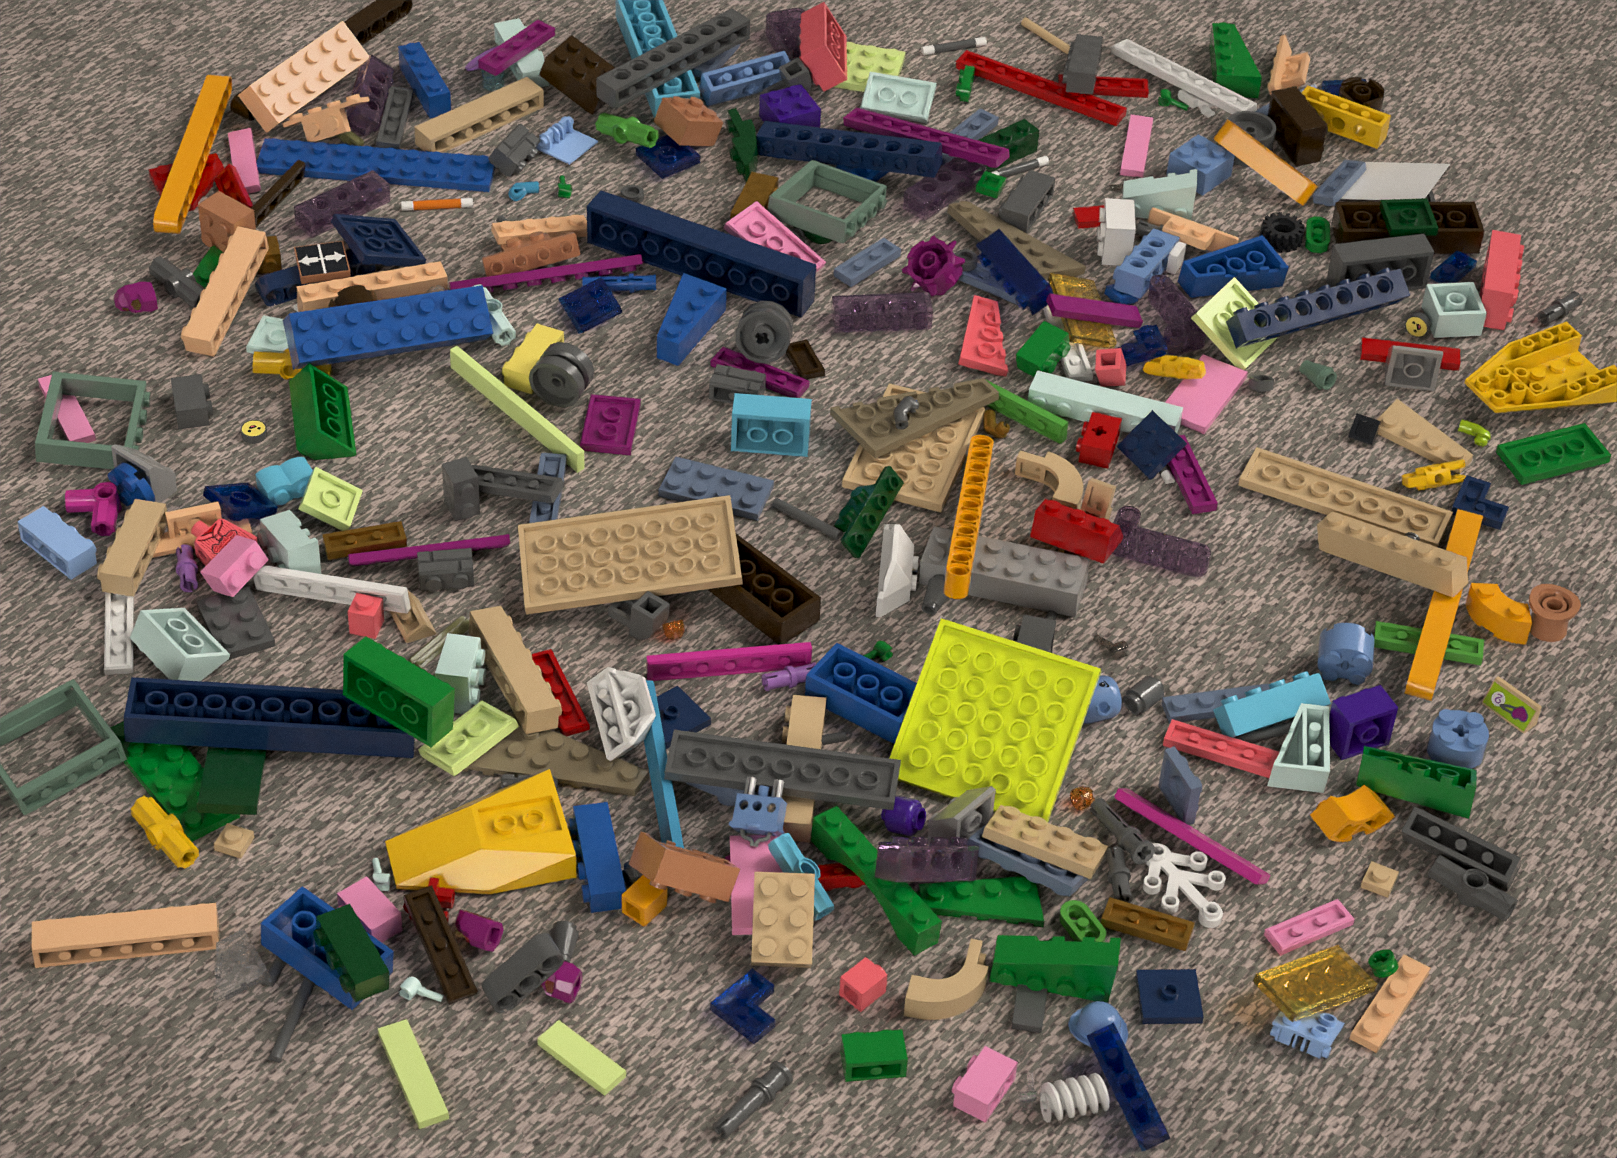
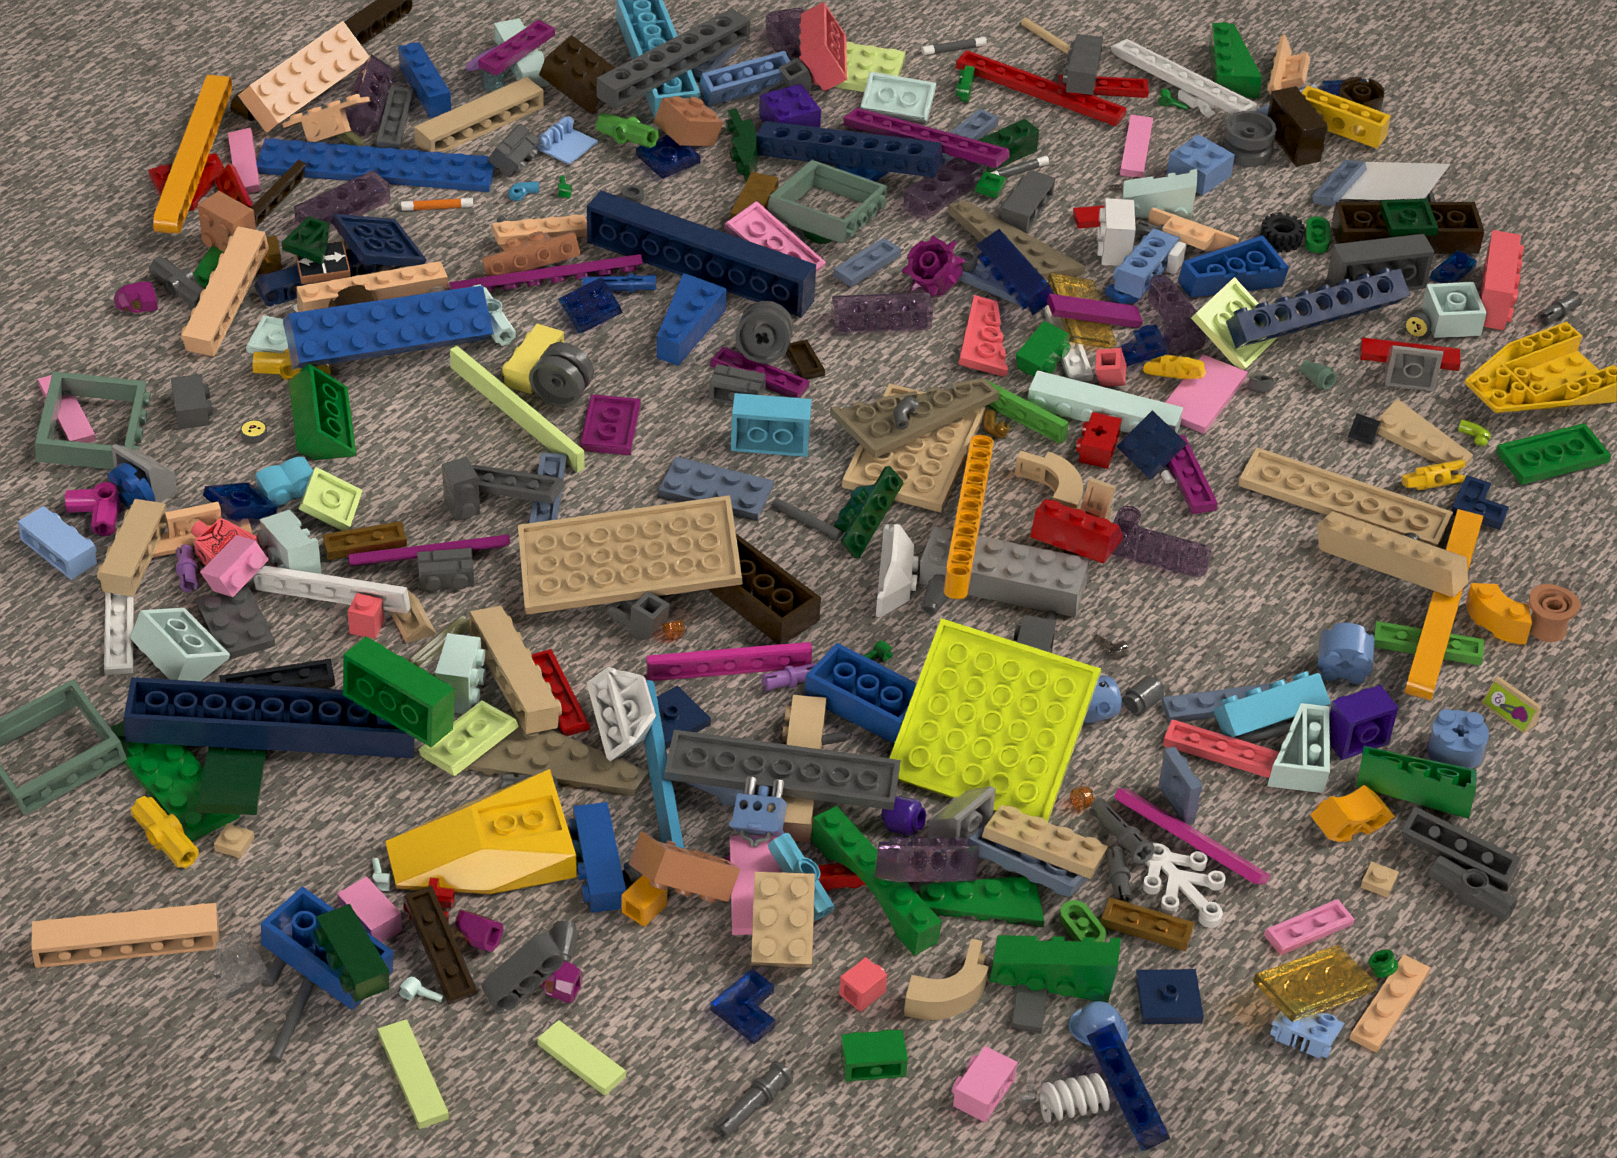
(307, 674): none -> black plate
(308, 240): none -> dark green wing
(1265, 162): light orange beam -> none

